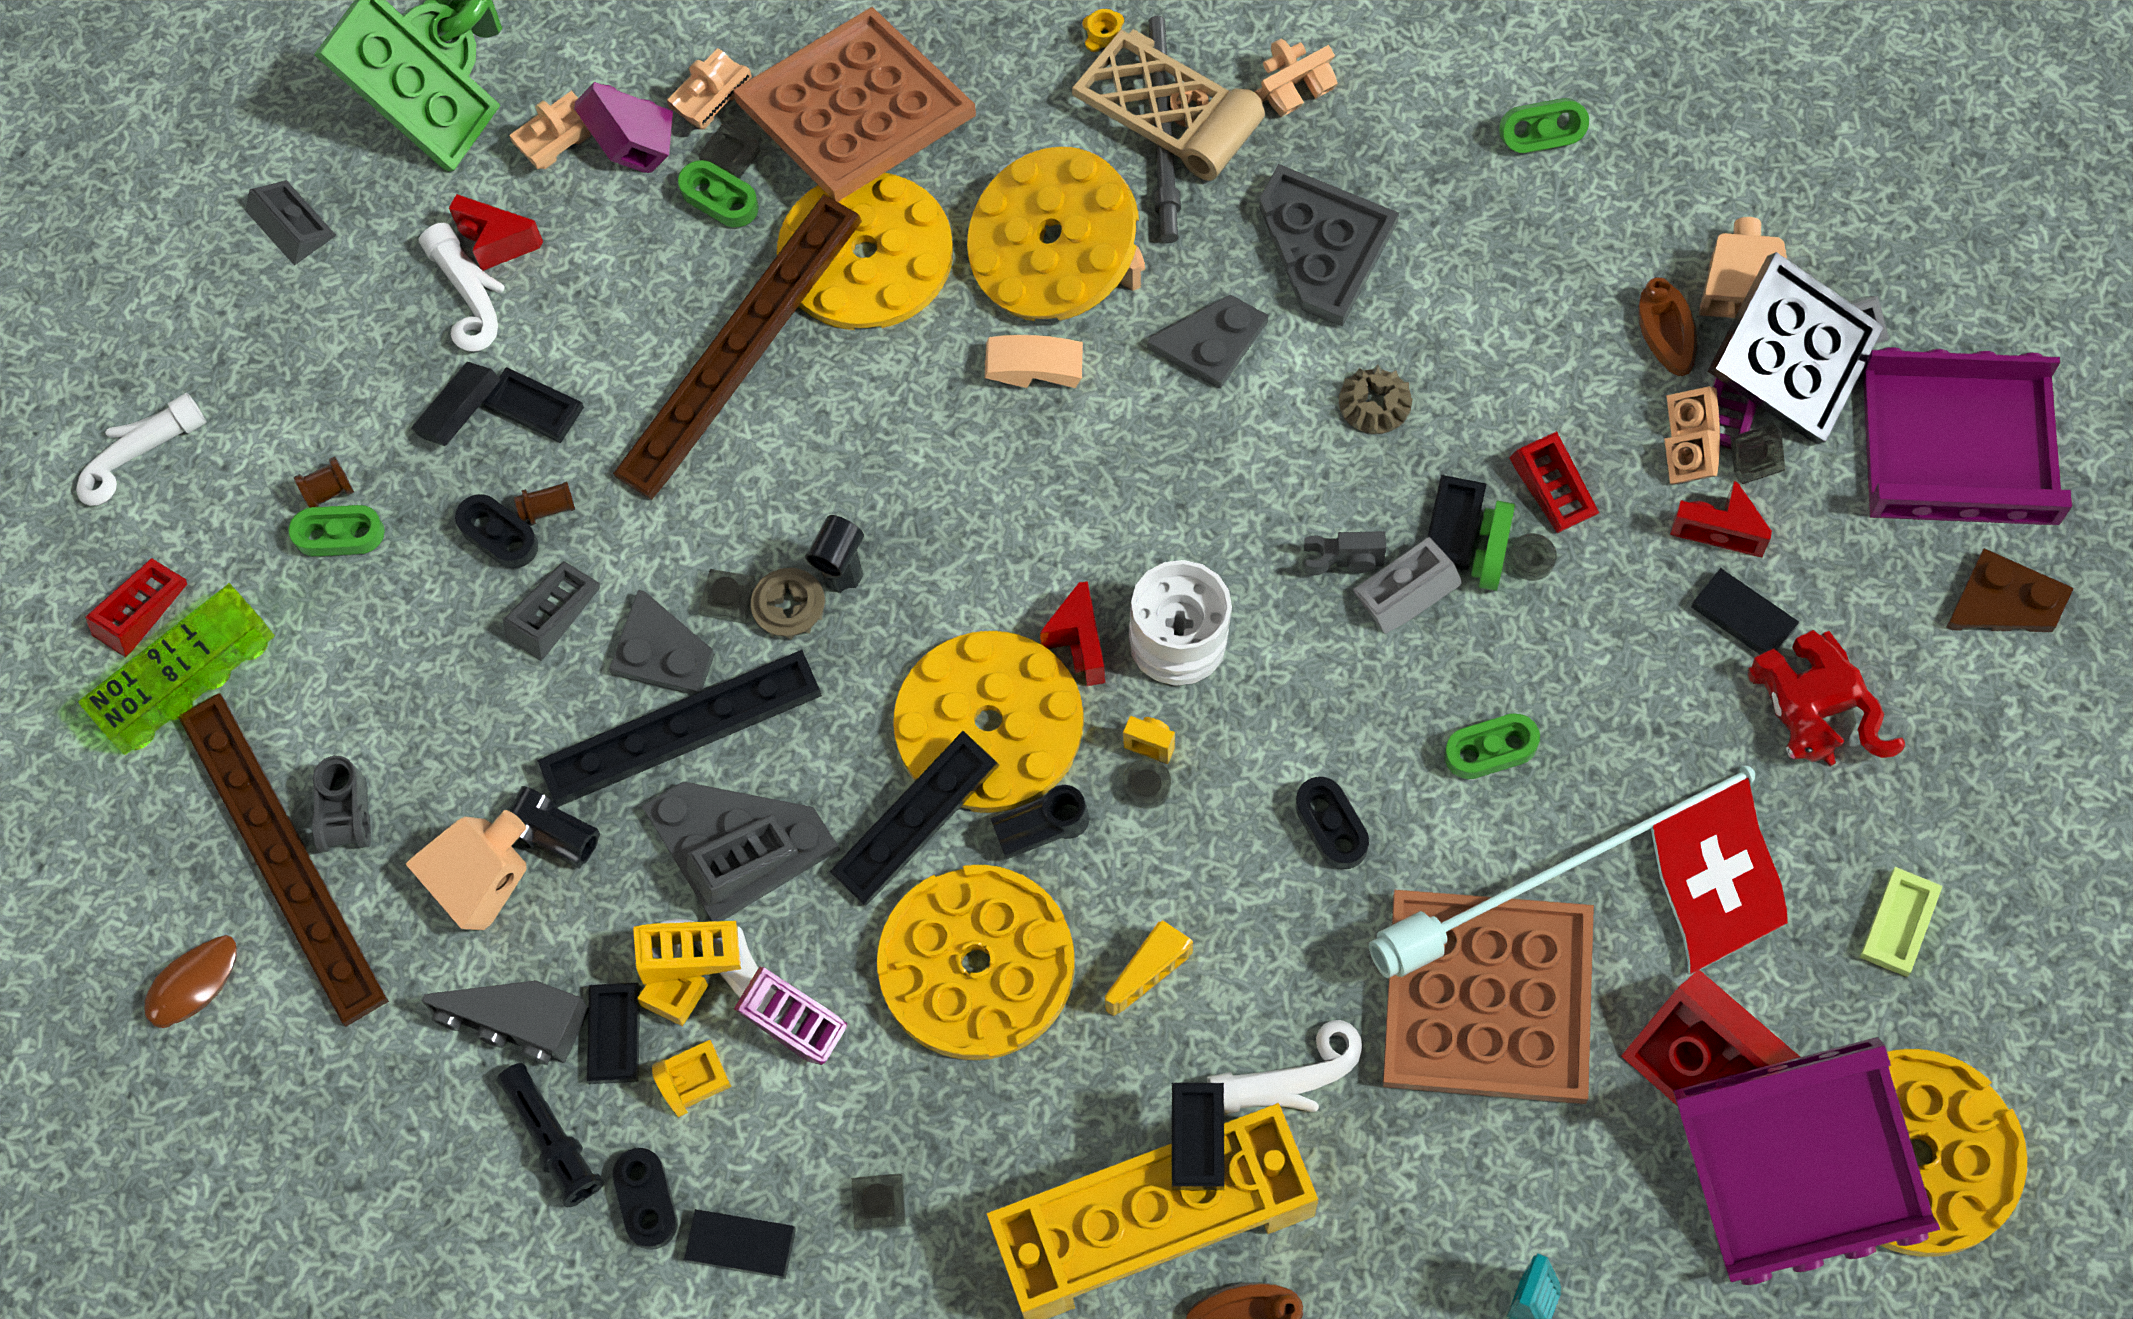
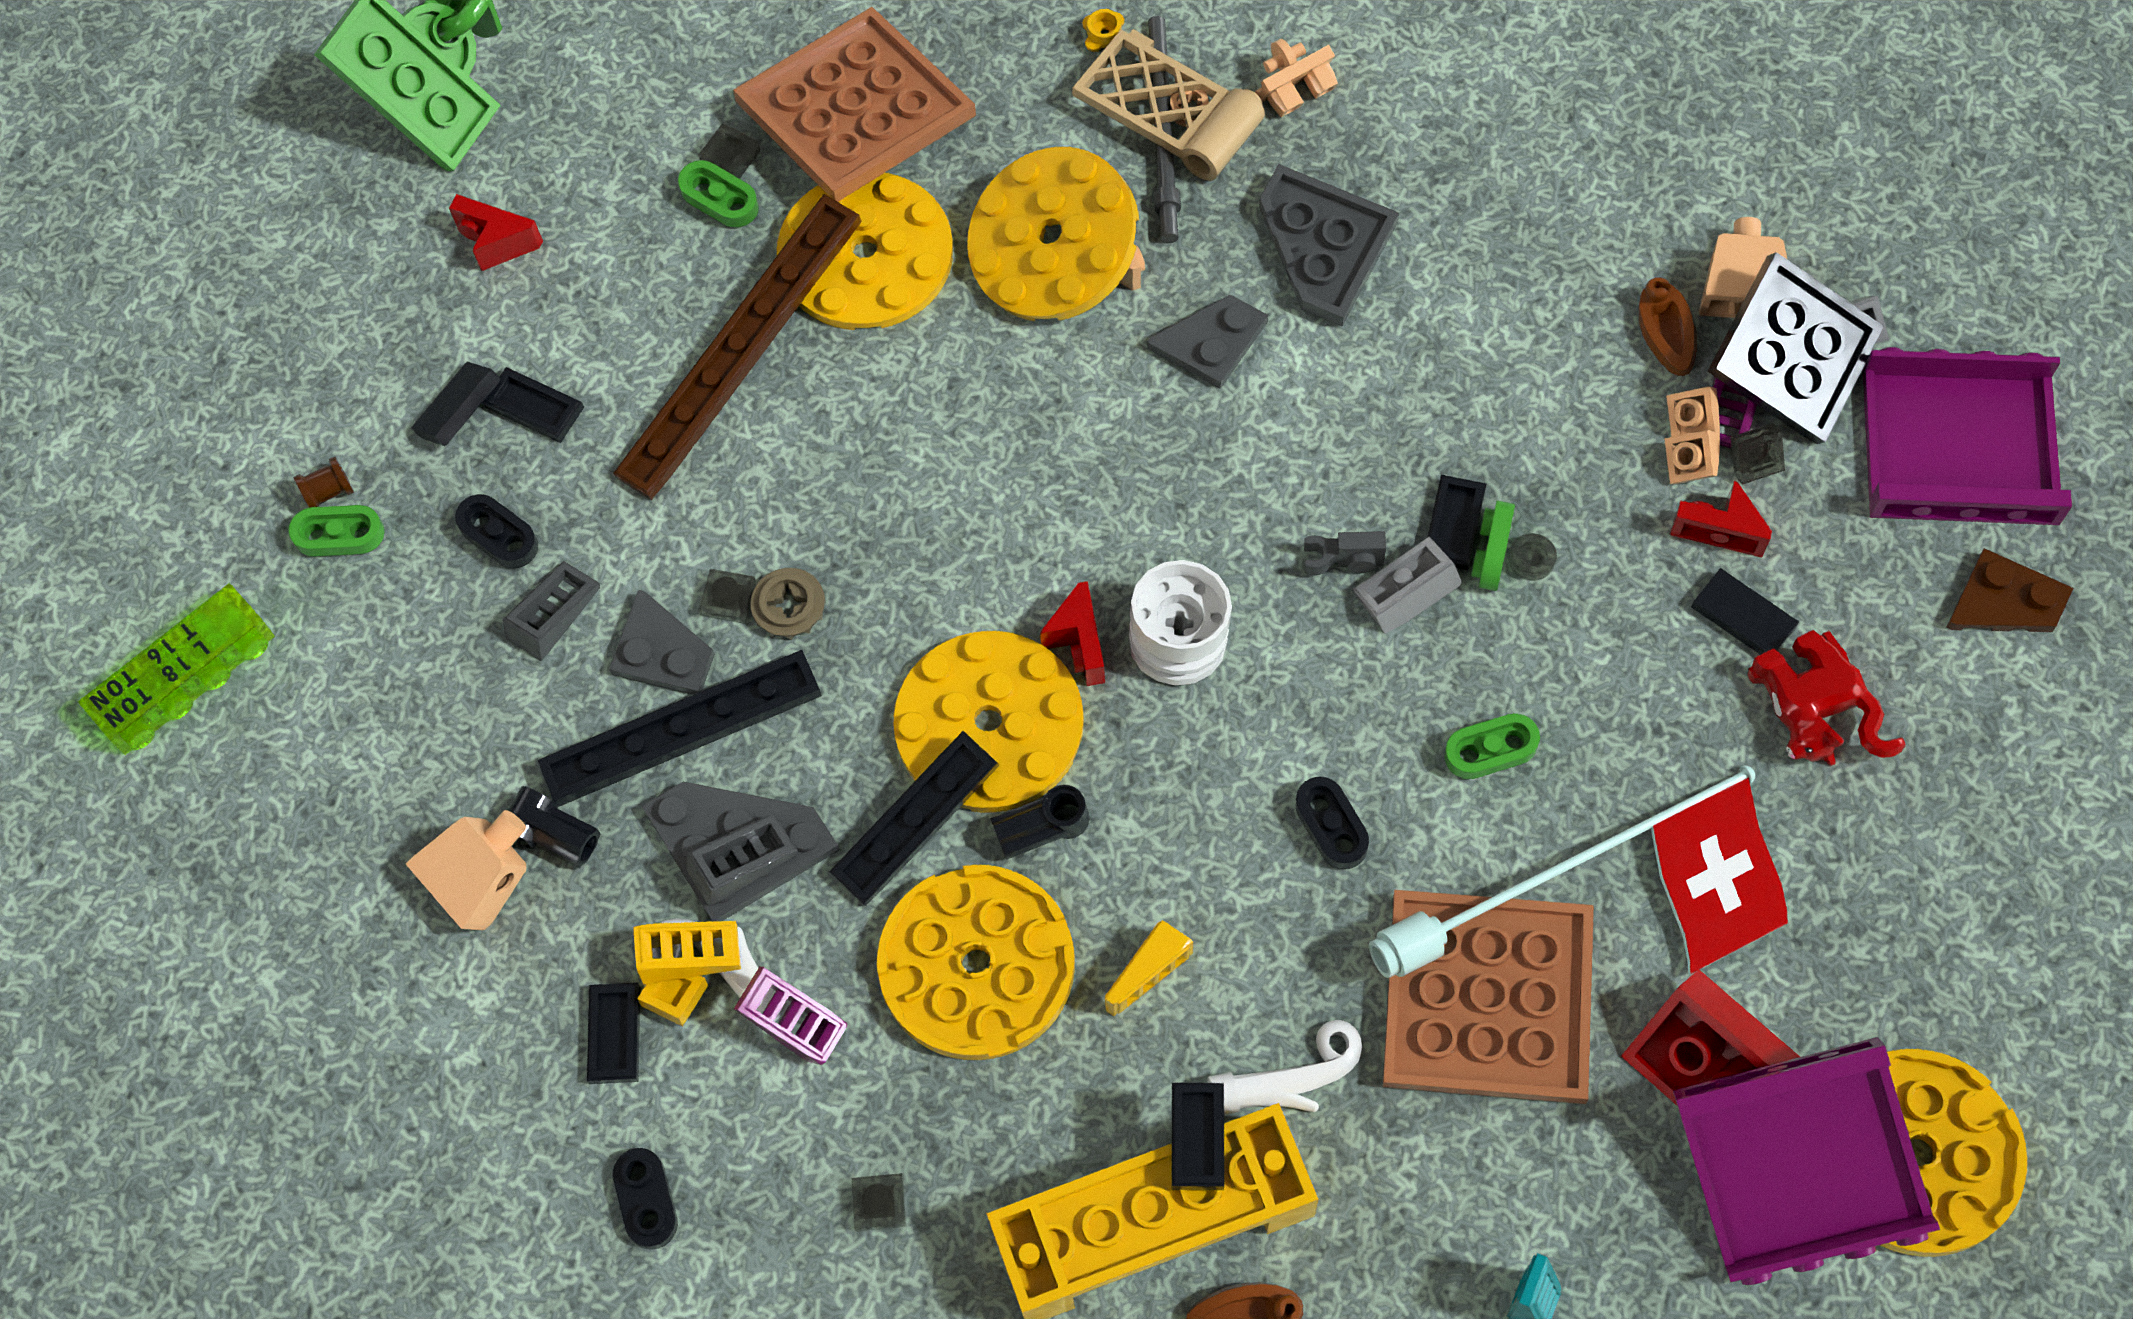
(134, 628): red slope -> none
(135, 440): white plant -> none
(190, 982): dark orange arm -> none
(283, 860): reddish brown tile -> none
(288, 220): dark grey slope -> none
(343, 814): dark grey piece -> none
(444, 248): white plant -> none
(521, 1013): dark grey slope -> none
(544, 502): reddish brown pin -> none
(550, 131): light nougat hips -> none
(559, 1153): black pin -> none
(626, 127): magenta slope -> none
(690, 1077): yellow tile -> none
(708, 88): light nougat hips -> none
(740, 1244): black tile -> none
(836, 553): black piece -> none
(1025, 357): light nougat slope -> none
(1147, 783): clear smoke tile -> none
(1149, 738): yellow plate -> none
(1368, 415): dark tan gear -> none
(1524, 463): red slope -> none
(1542, 125): bright green plate -> none
(1901, 922): yellowish green tile -> none

